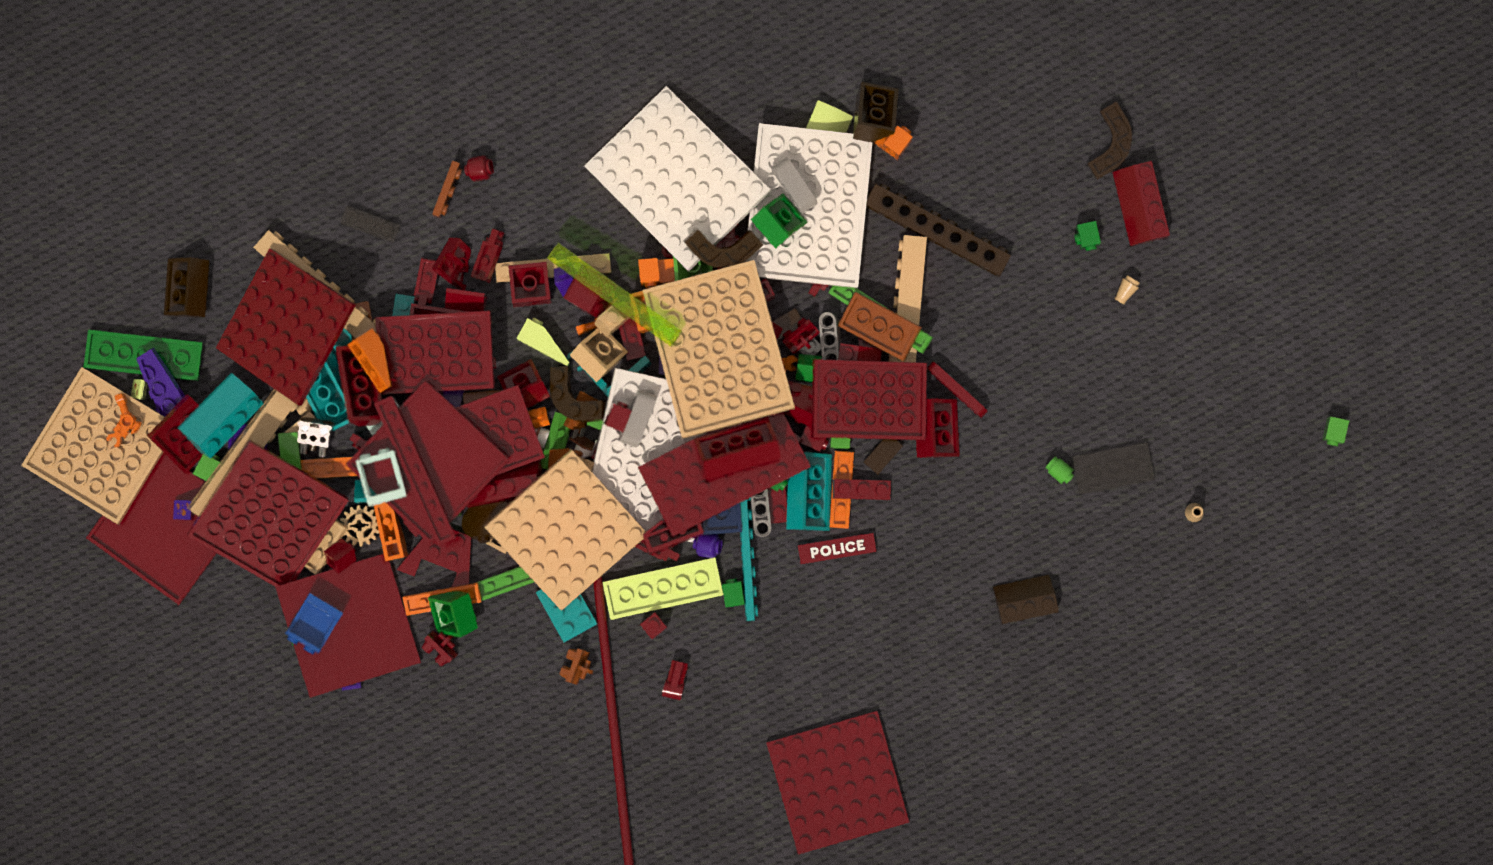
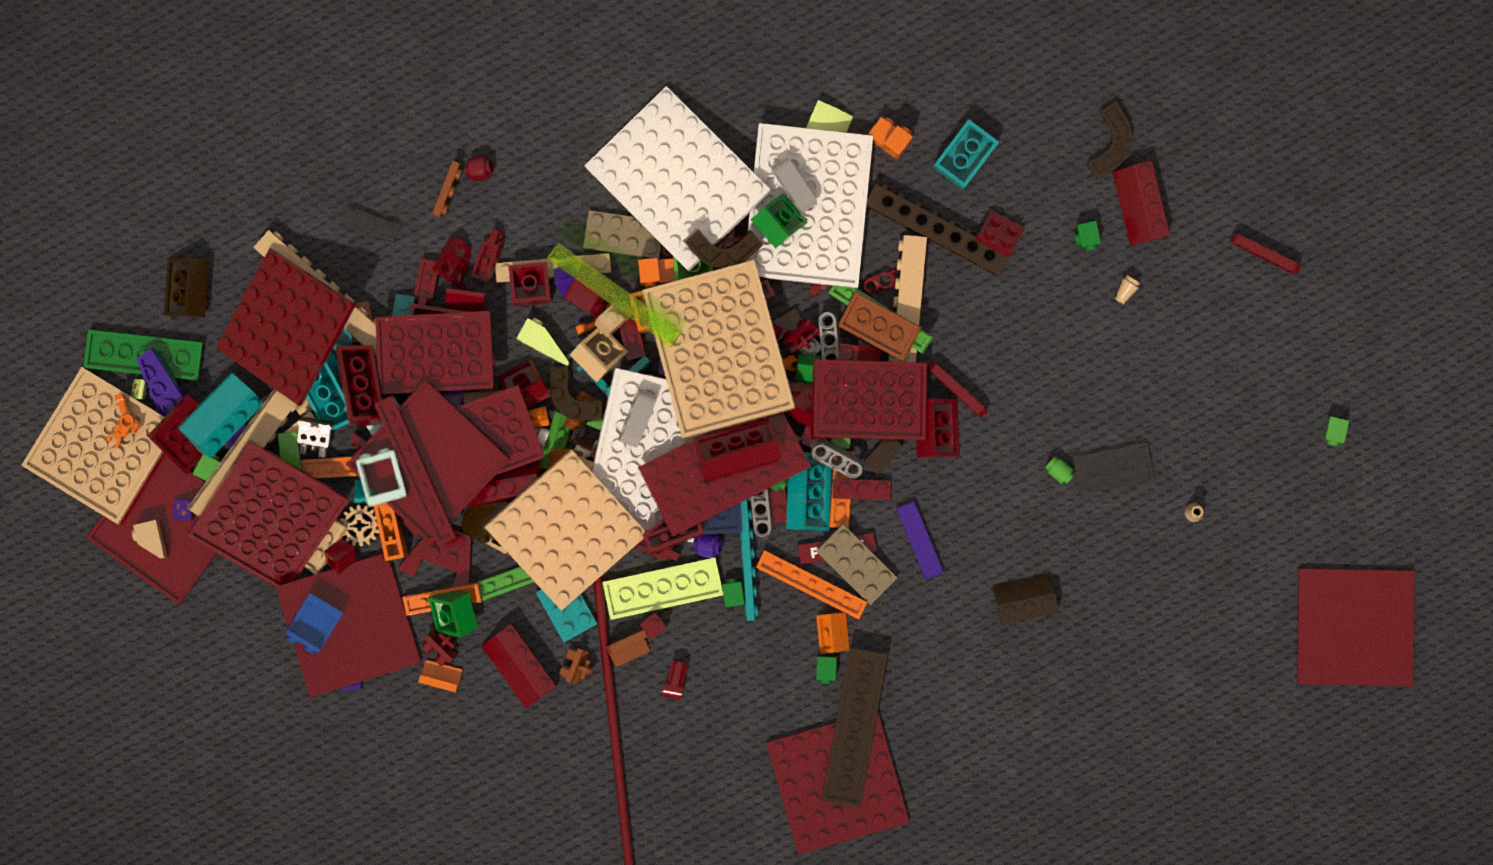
(150, 537): none -> tan slope
(371, 356): orange slope -> none
(440, 676): none -> orange panel
(519, 666): none -> dark red slope
(617, 416): dark red brick -> none
(619, 235): none -> dark tan plate
(628, 648): none -> dark orange panel
(811, 584): none -> orange plate
(826, 669): none -> green brick
(832, 633): none -> orange panel
(841, 464): none -> light grey beam
(854, 727): none -> dark brown plate
(856, 564): none -> dark tan plate
(875, 112): dark brown slope -> none
(876, 280): none -> dark red piece
(919, 540): none -> dark purple tile
(965, 154): none -> teal brick
(1000, 233): none -> dark red plate
(1265, 253): none -> dark red beam
(1355, 627): none -> dark red tile

